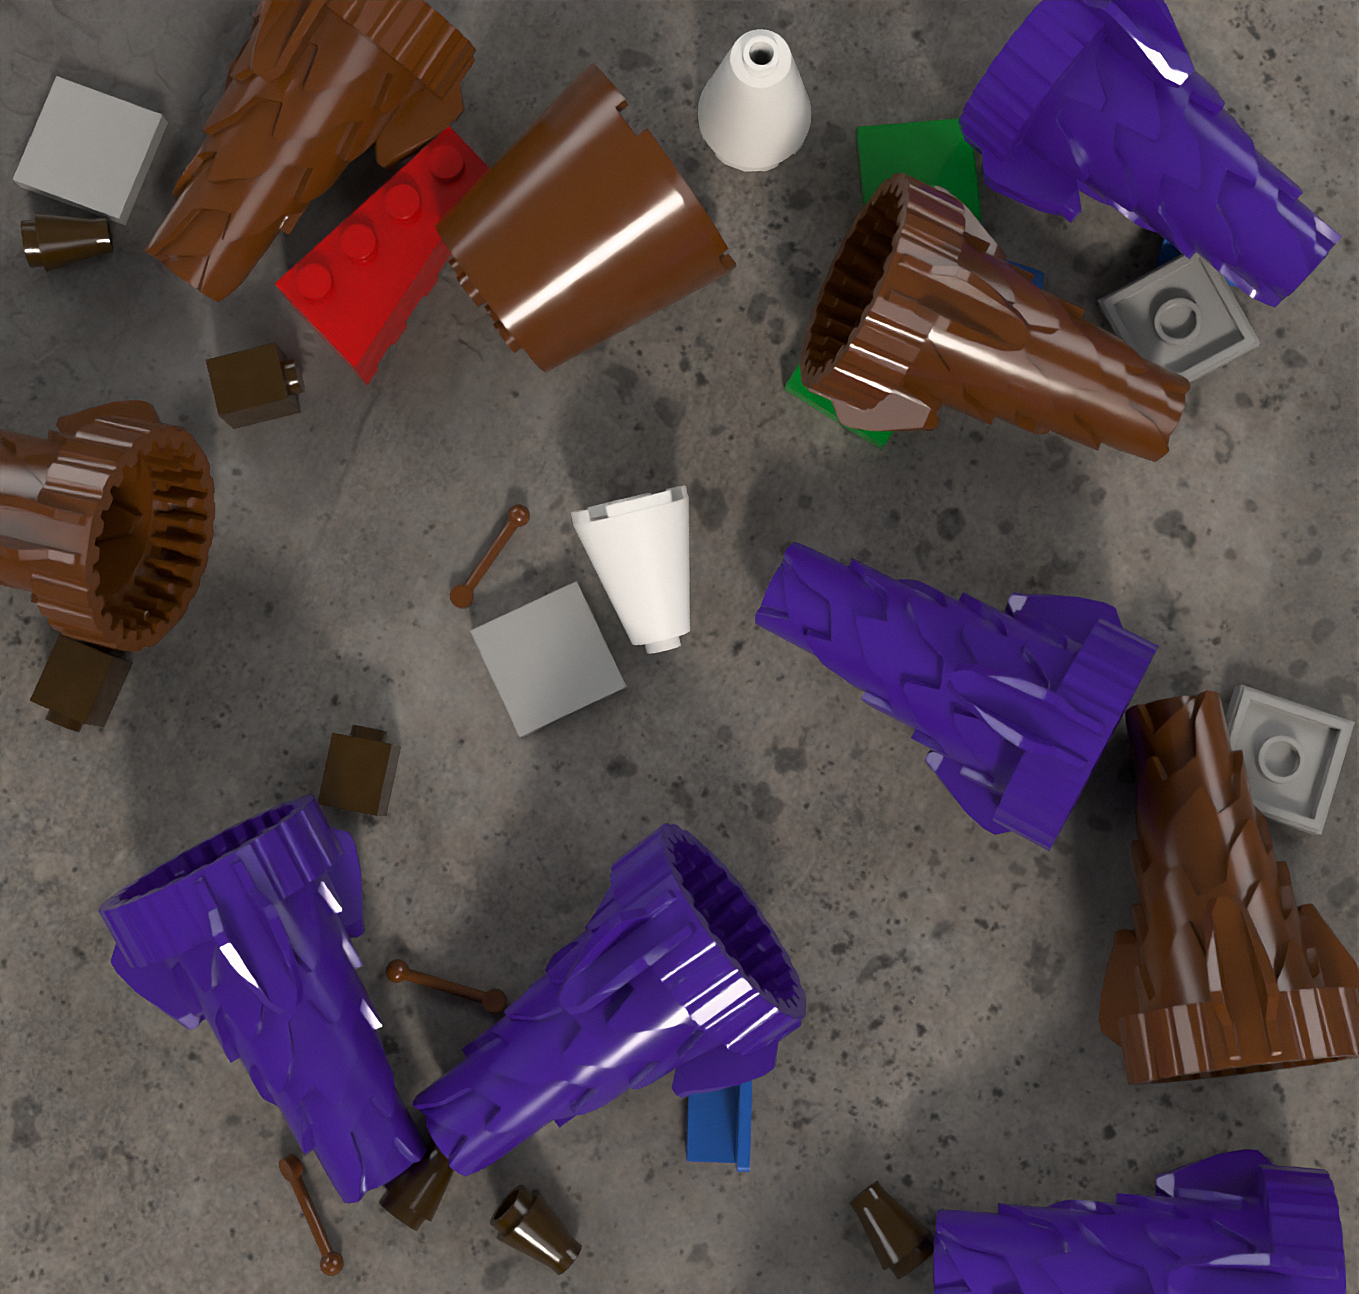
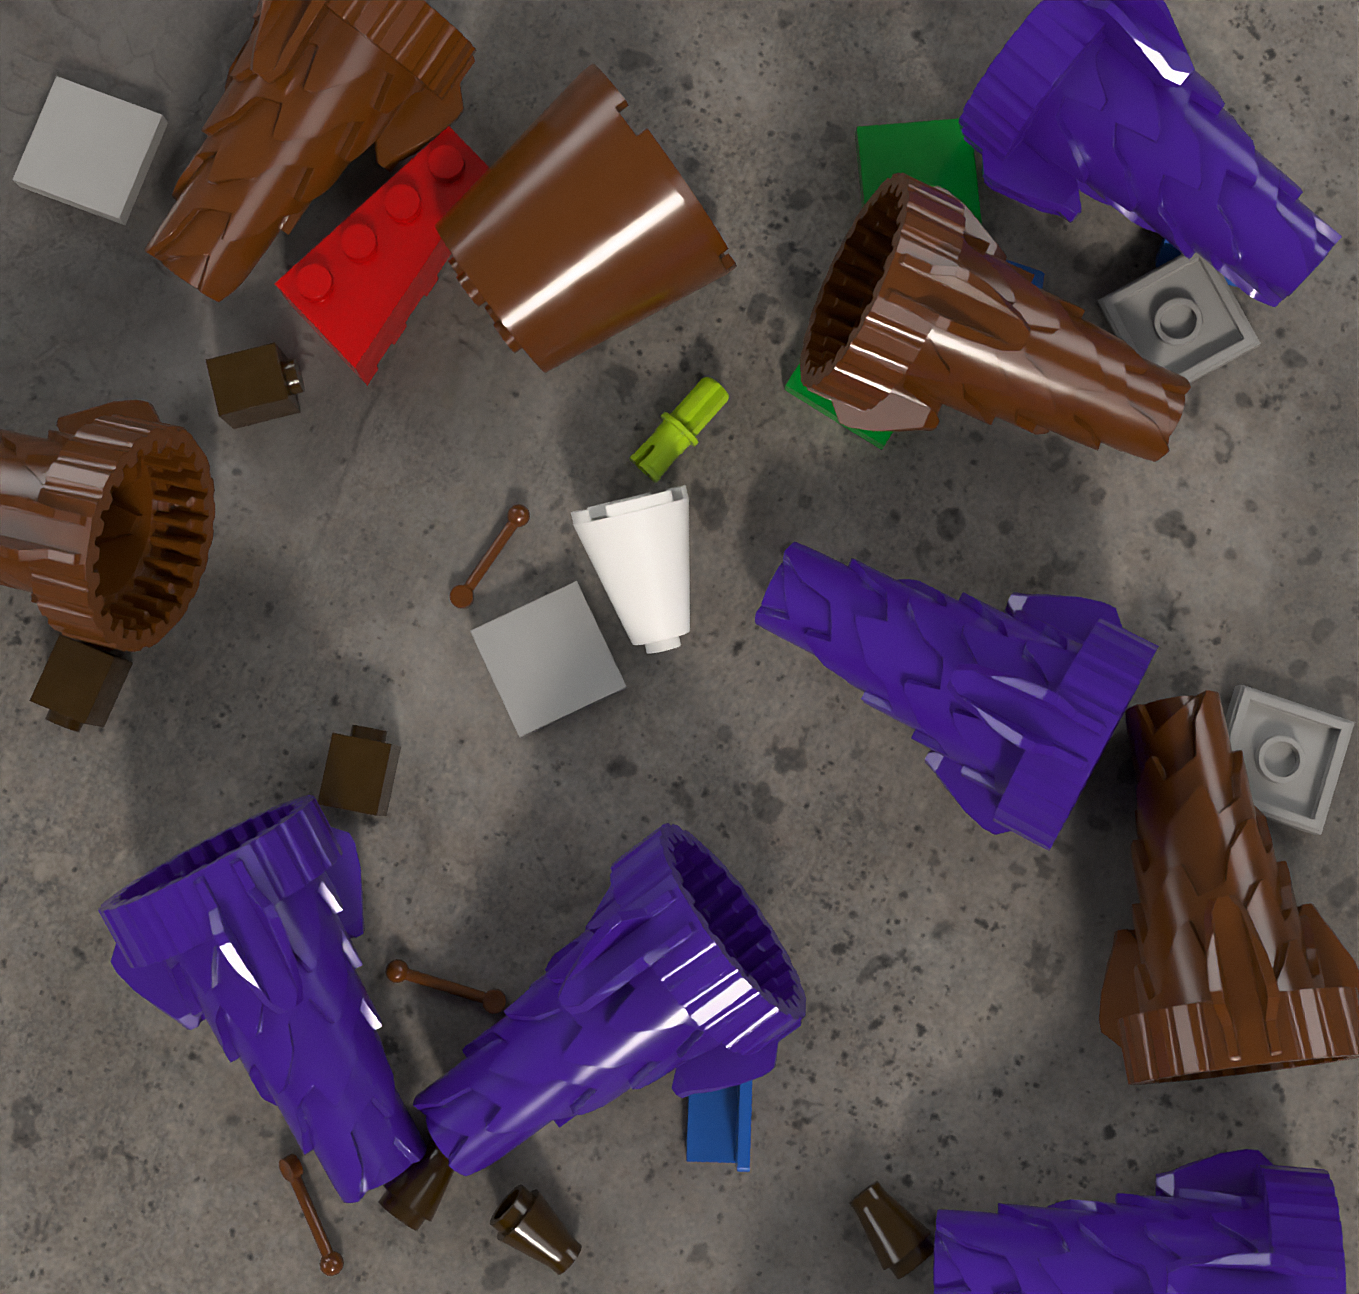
(64, 240): dark brown cone -> none
(680, 428): none -> lime axle
(755, 104): white cone -> none

